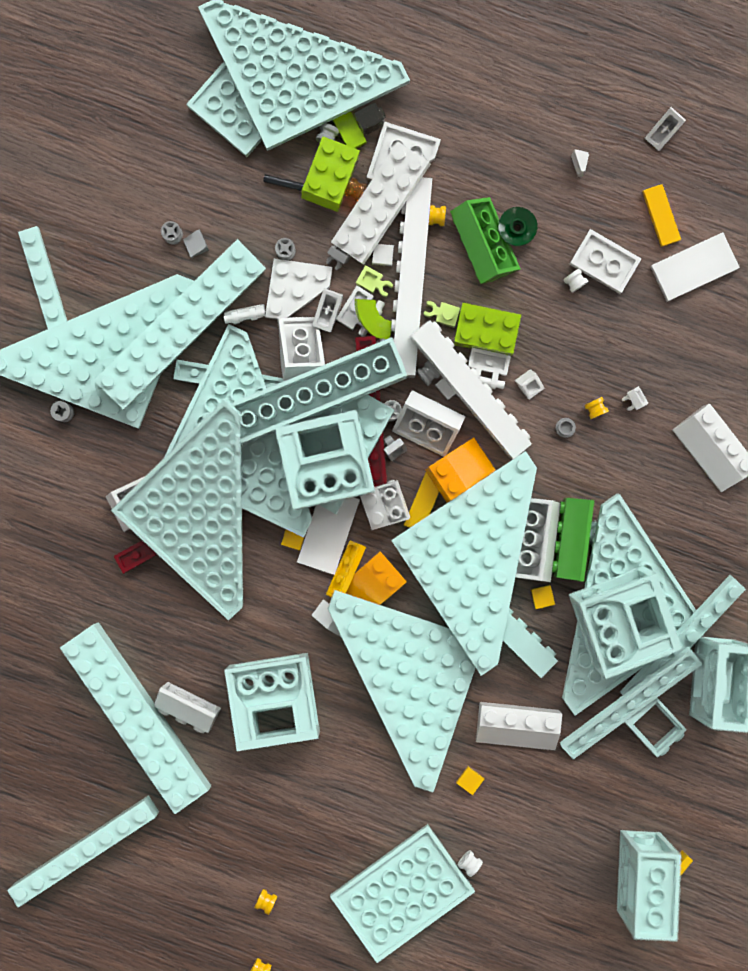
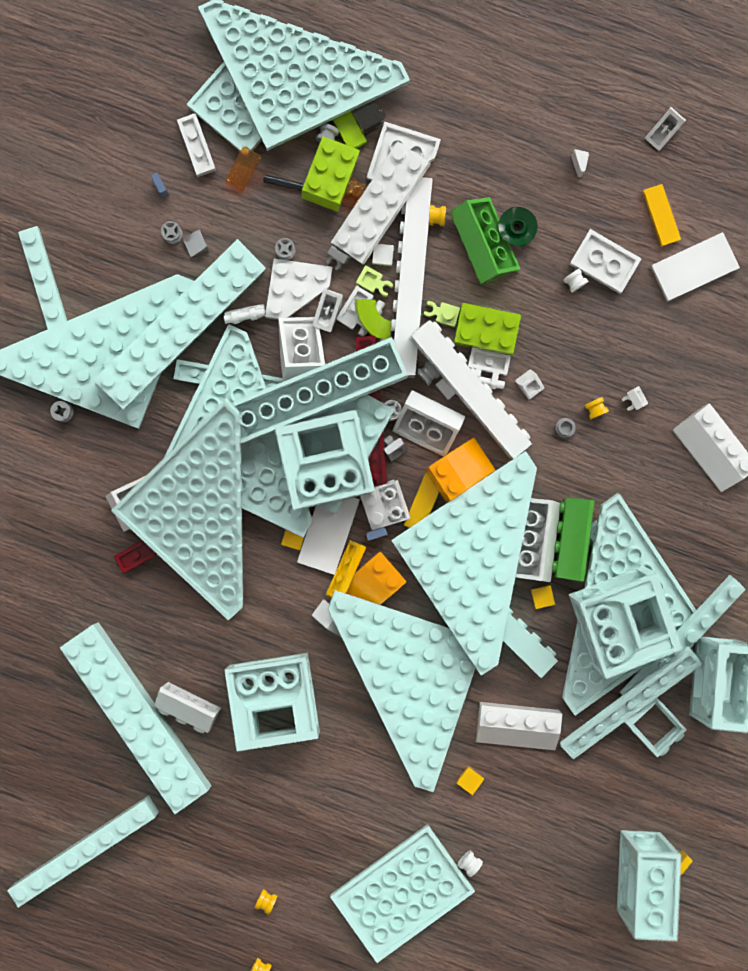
(159, 185): none -> sand blue tile
(196, 145): none -> white plate
(243, 168): none -> clear orange tile
(376, 533): none -> sand blue tile

